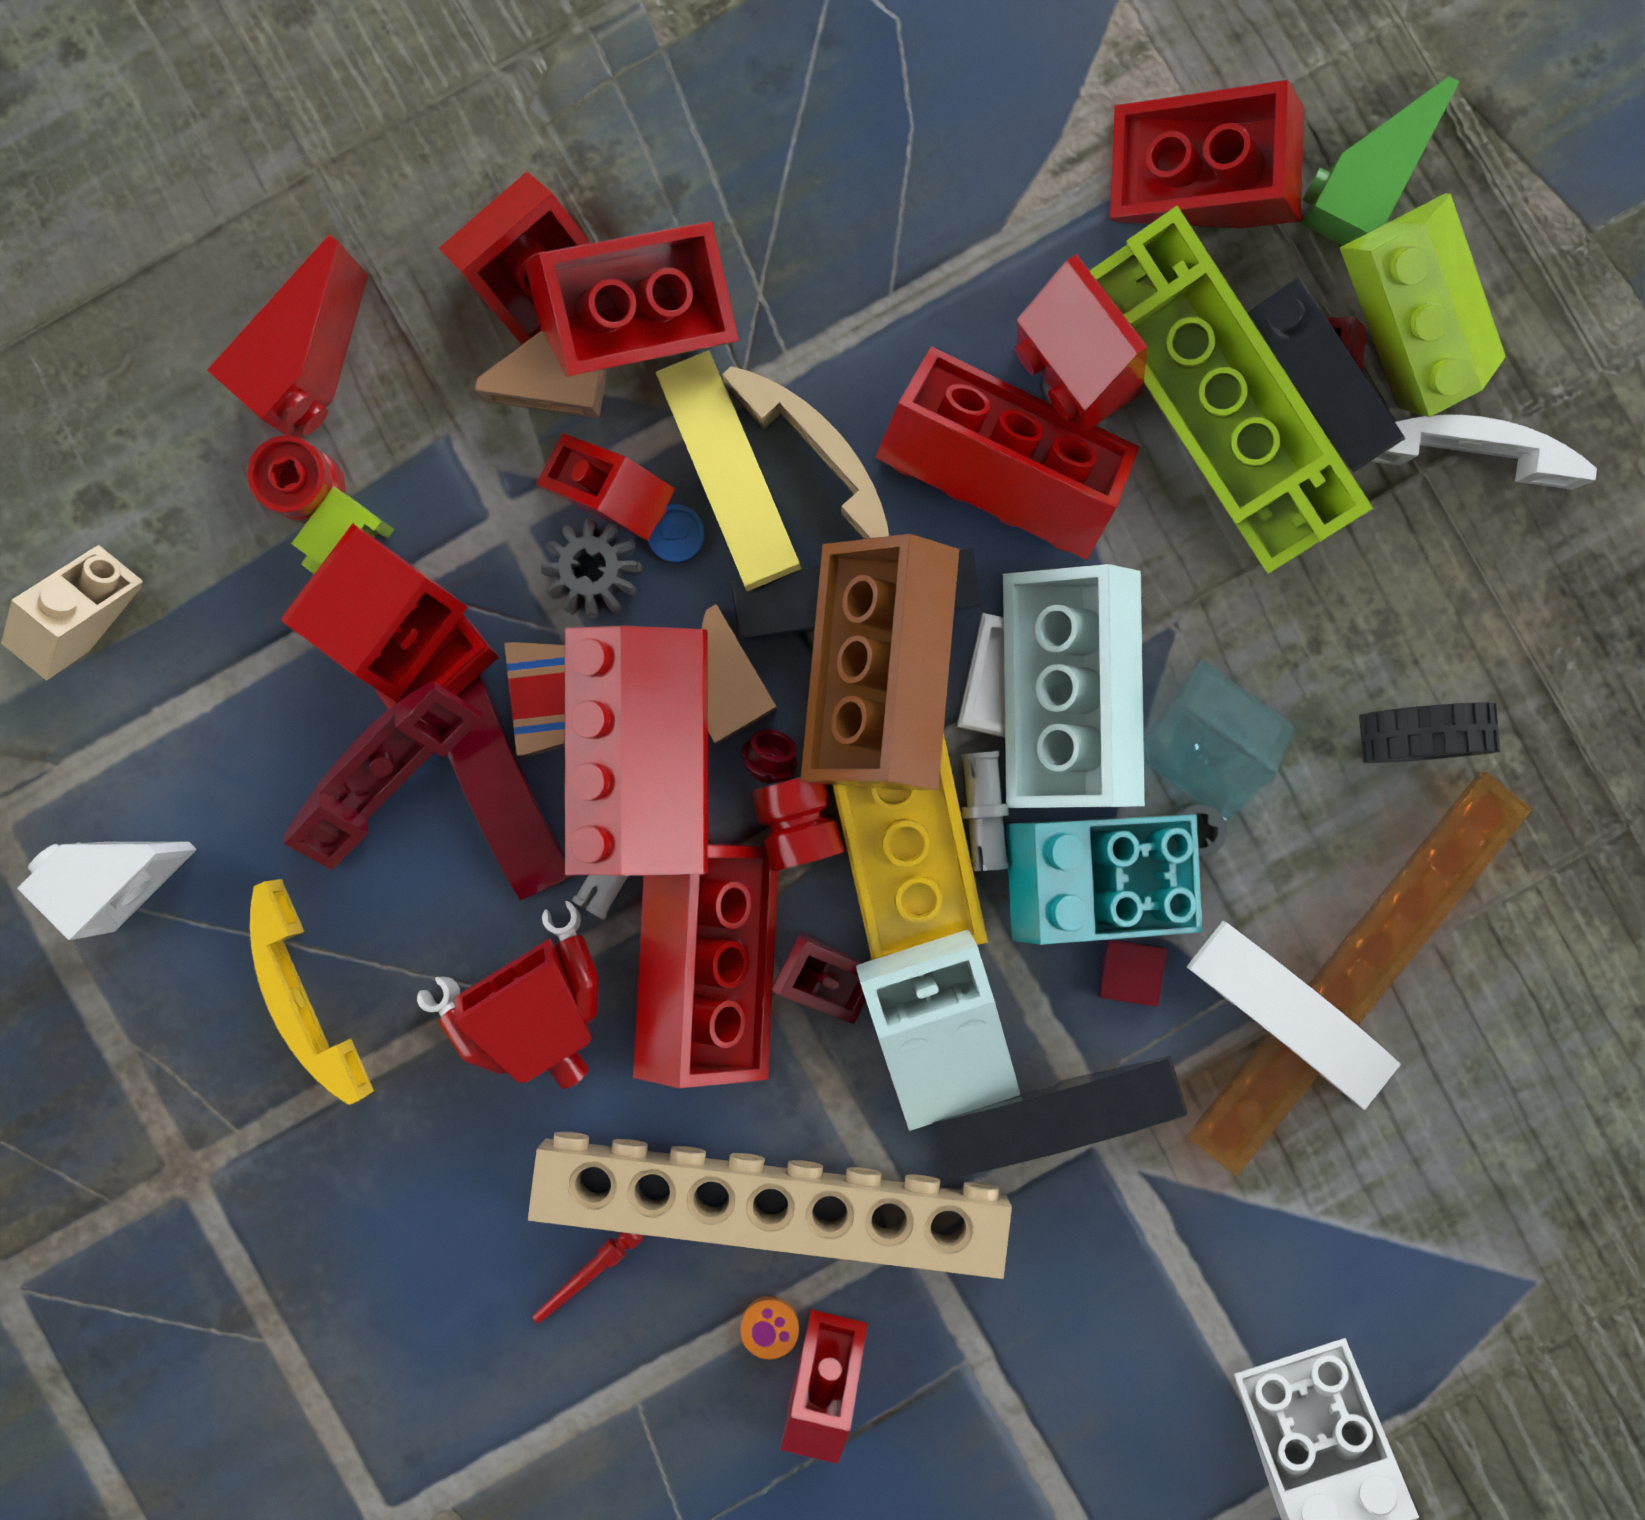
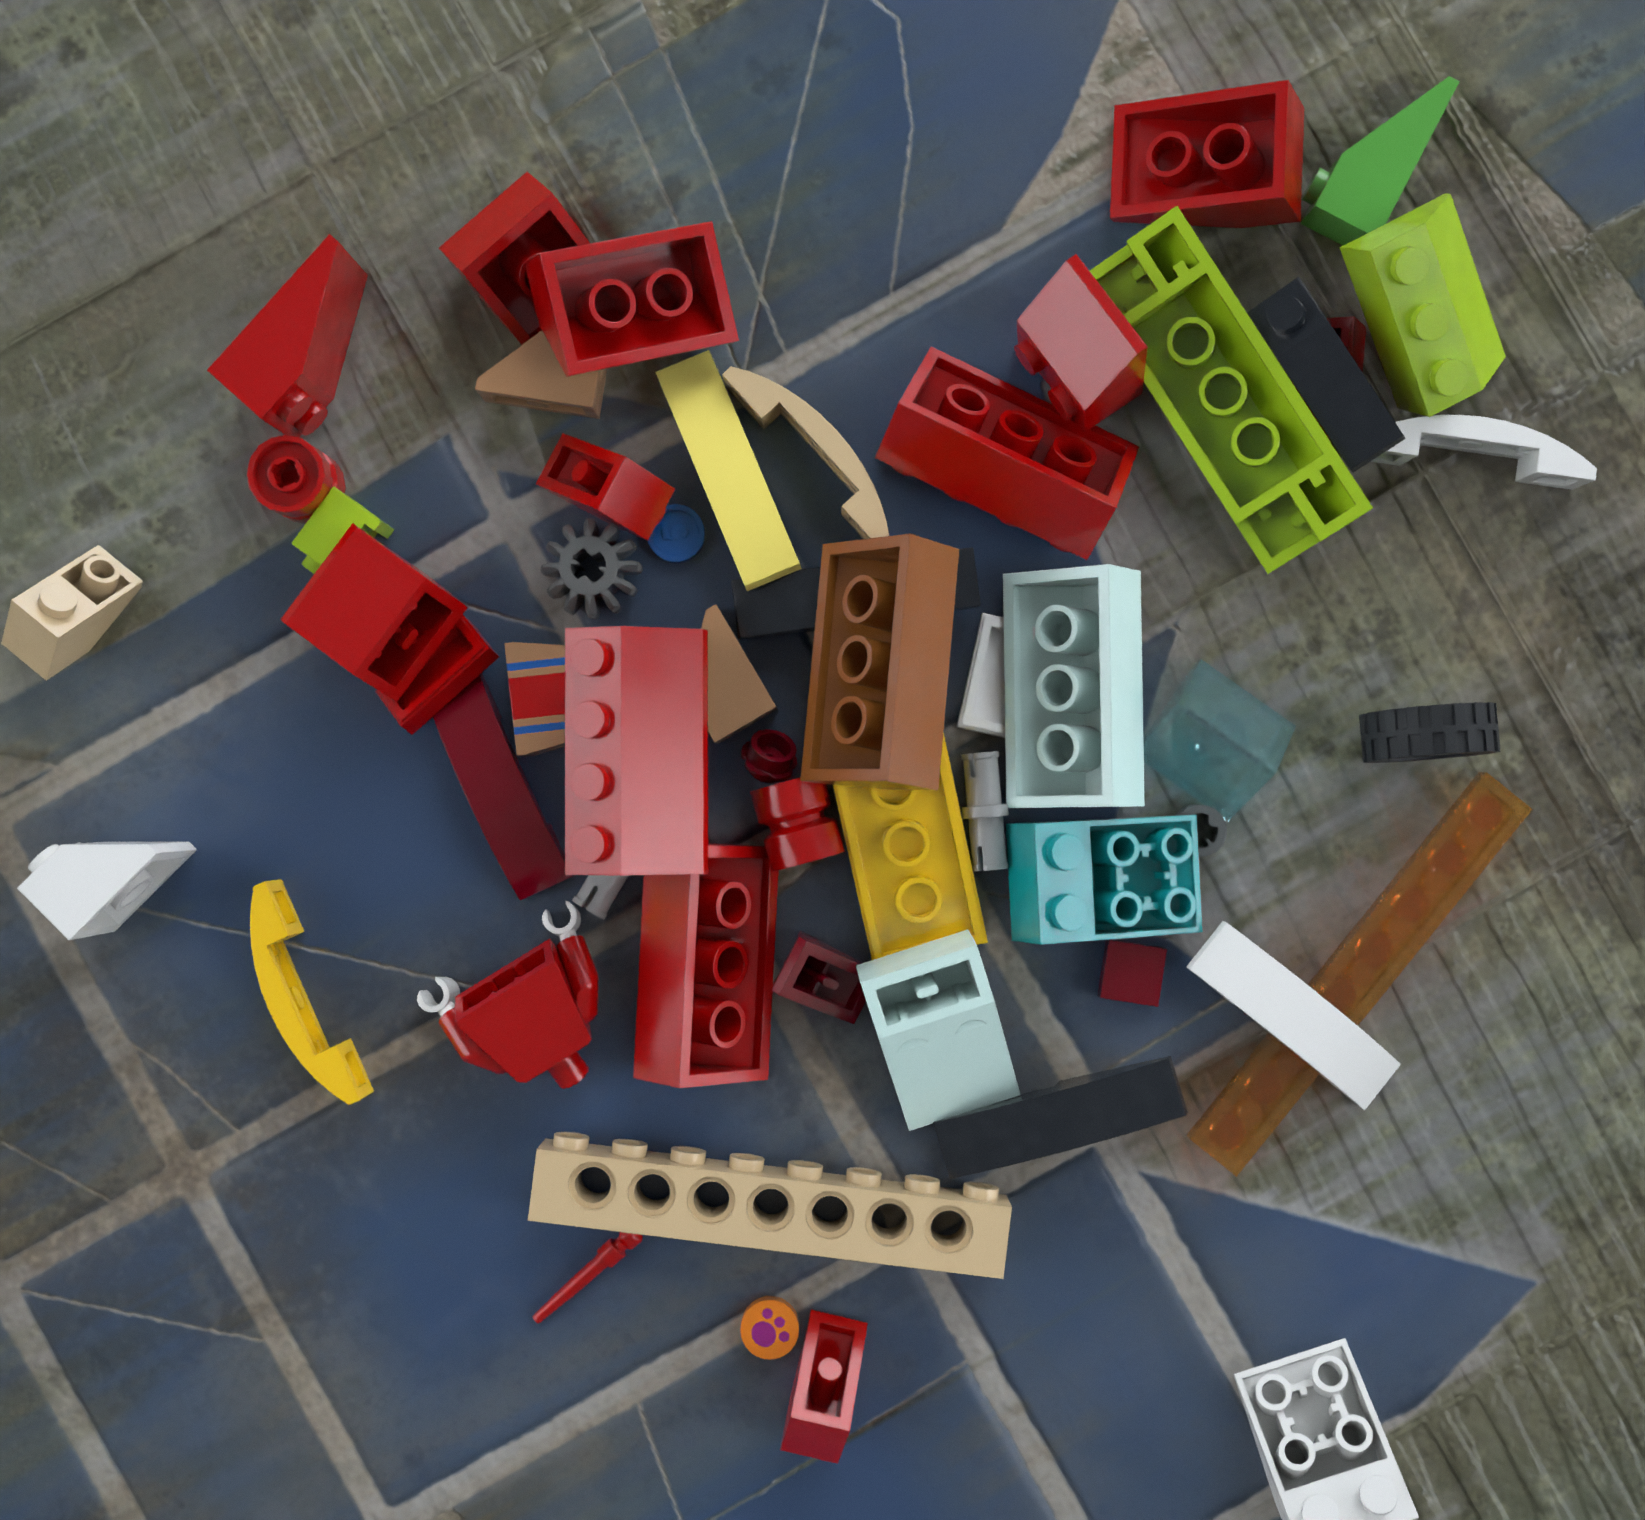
(374, 768): dark red slope -> none

